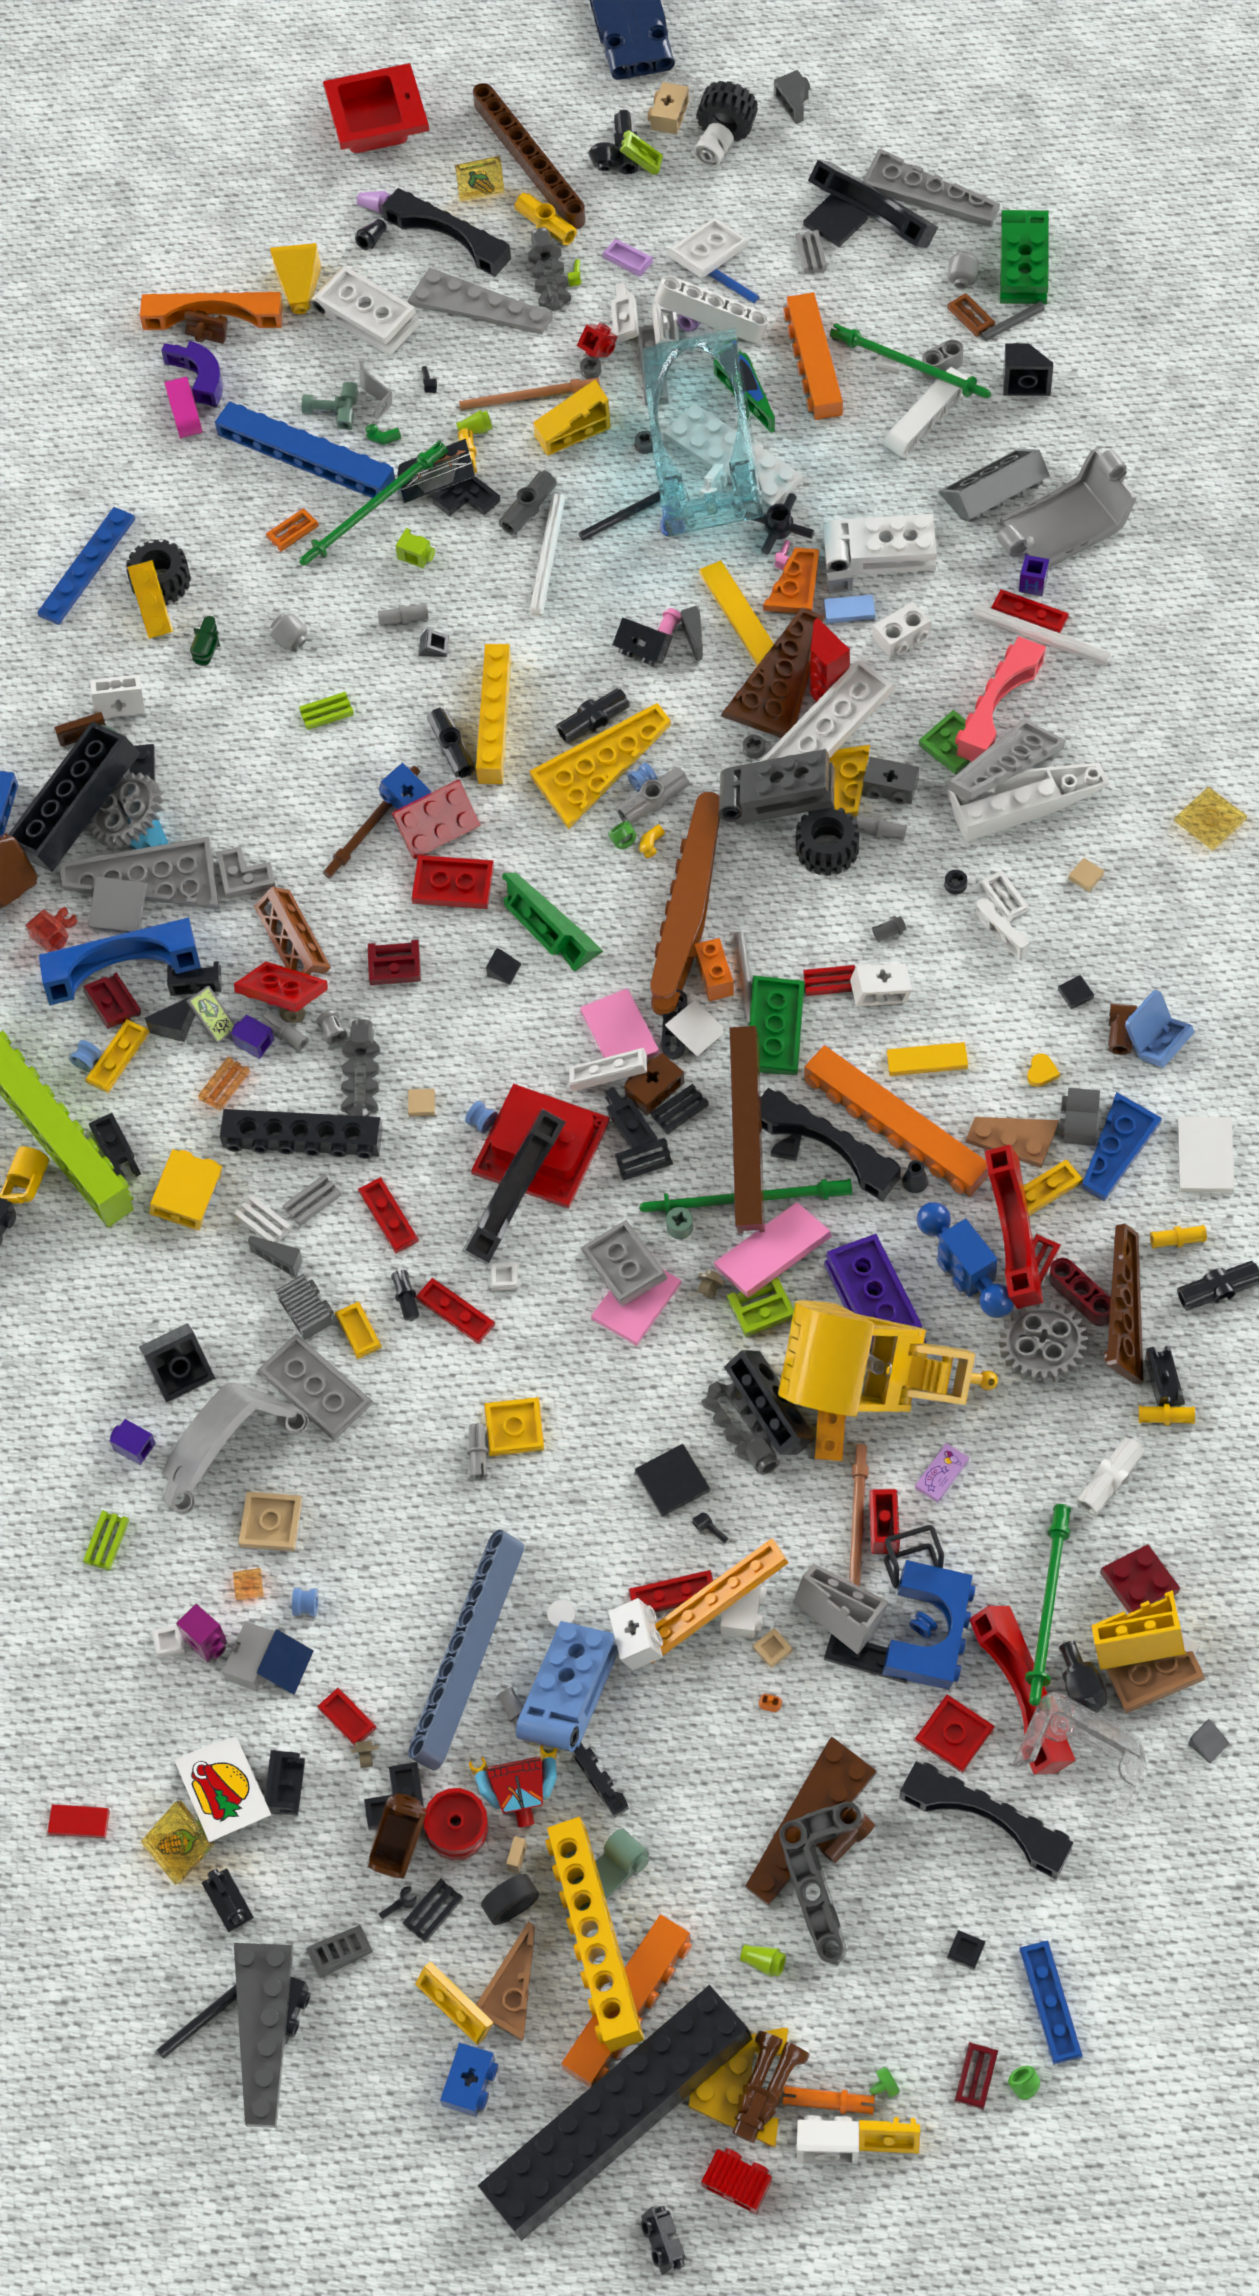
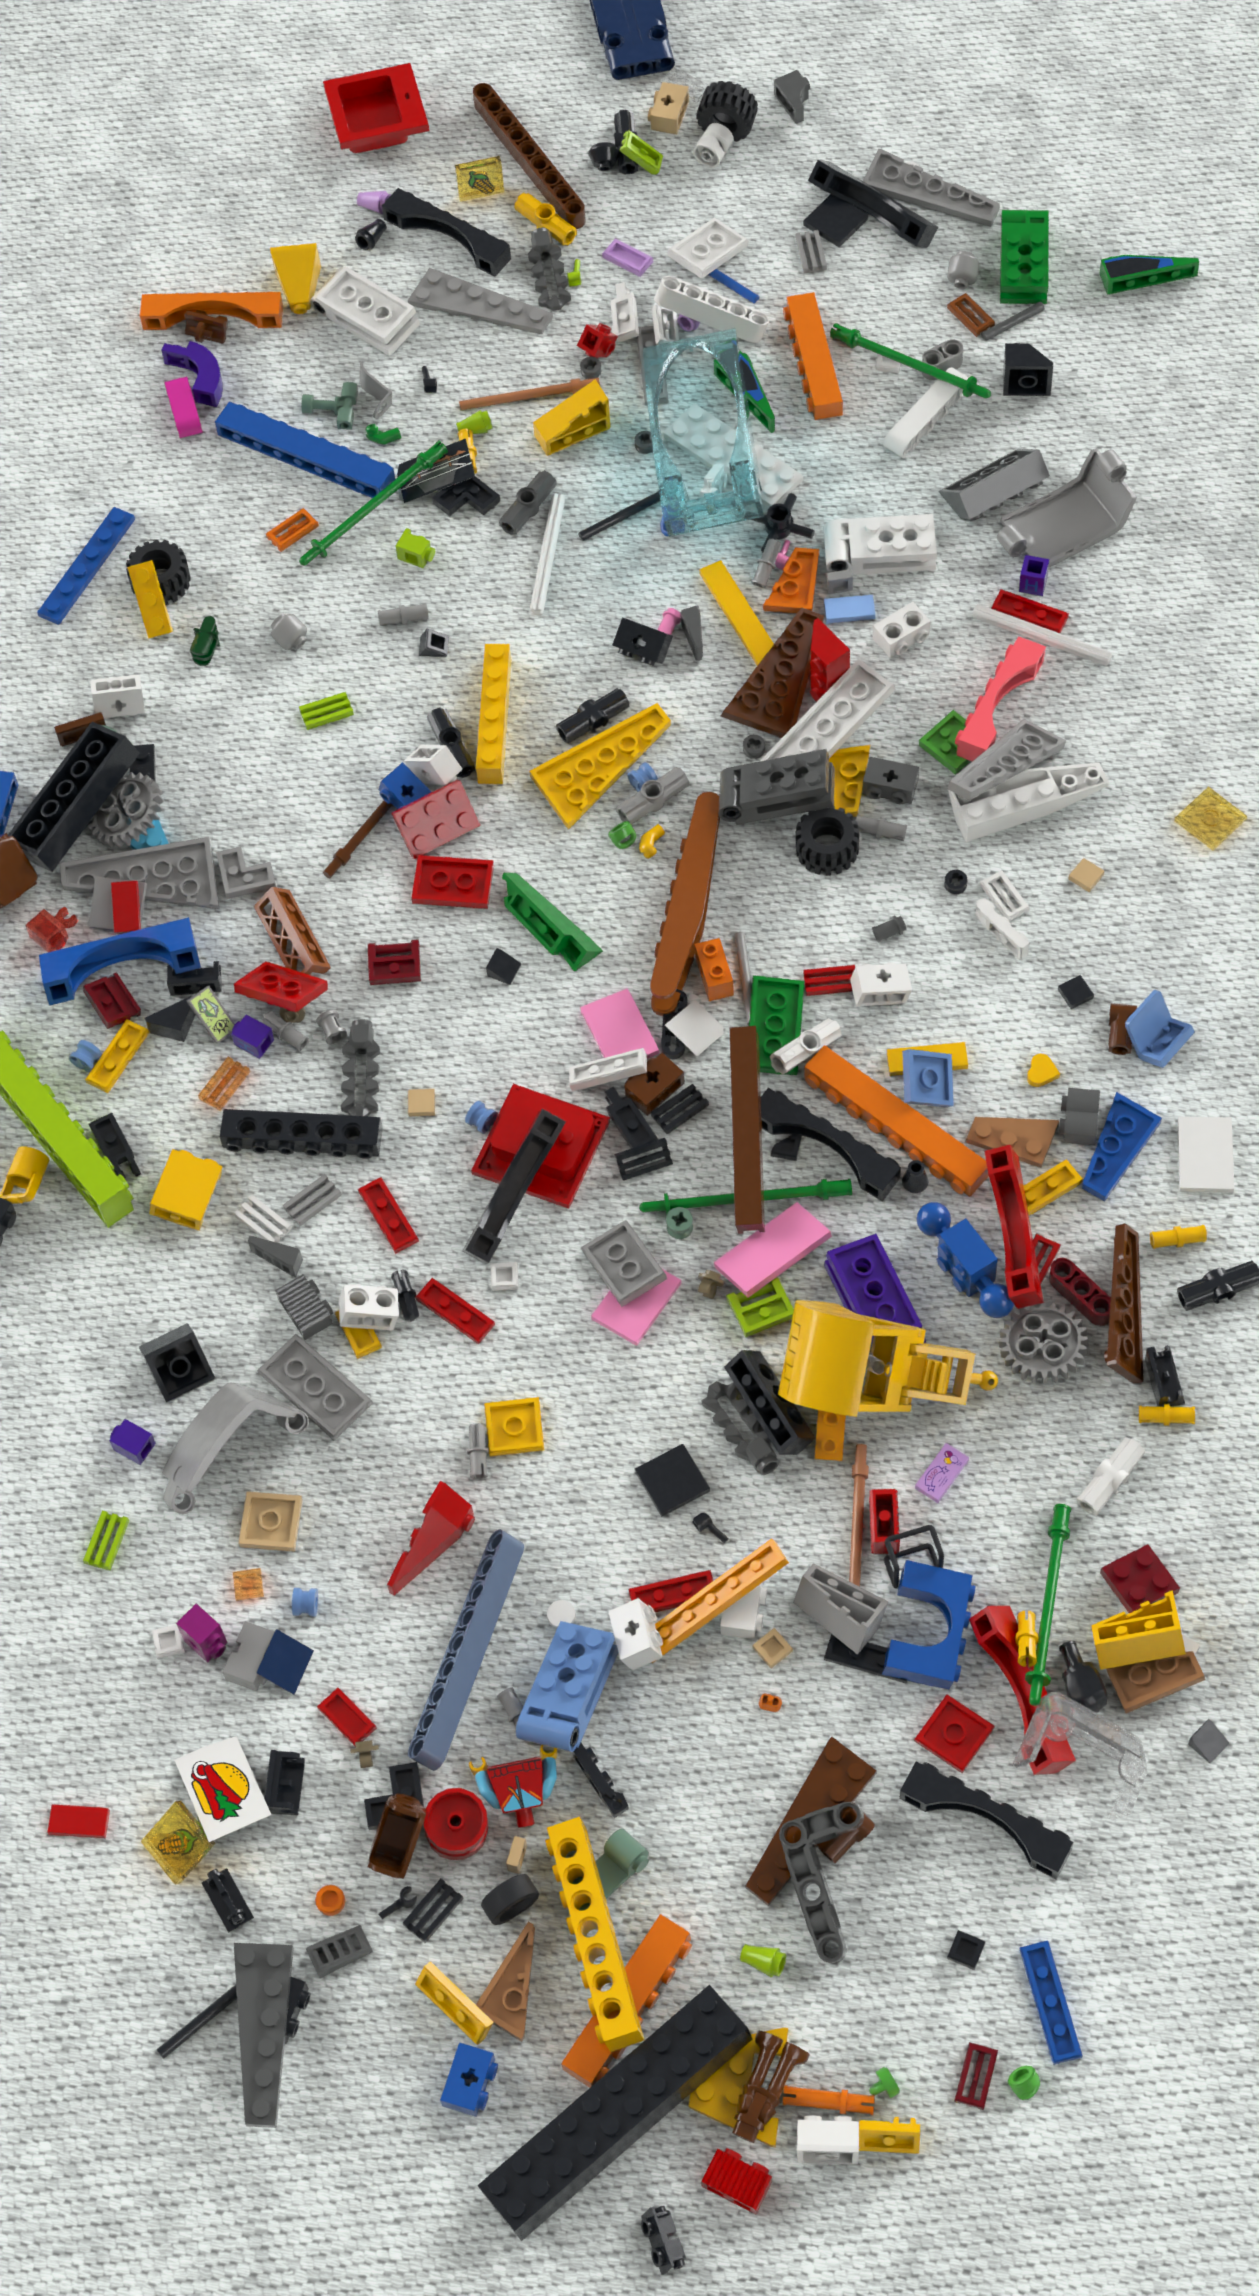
(125, 906): none -> red tile
(330, 1900): none -> orange tile
(367, 1312): none -> white brick
(434, 764): none -> white brick
(442, 1526): none -> red wedge
(766, 563): none -> light grey axle
(796, 1052): none -> white piece
(923, 1625): blue bush -> none
(928, 1078): none -> medium blue plate
(1026, 1638): none -> yellow pin
(1139, 271): none -> green slope

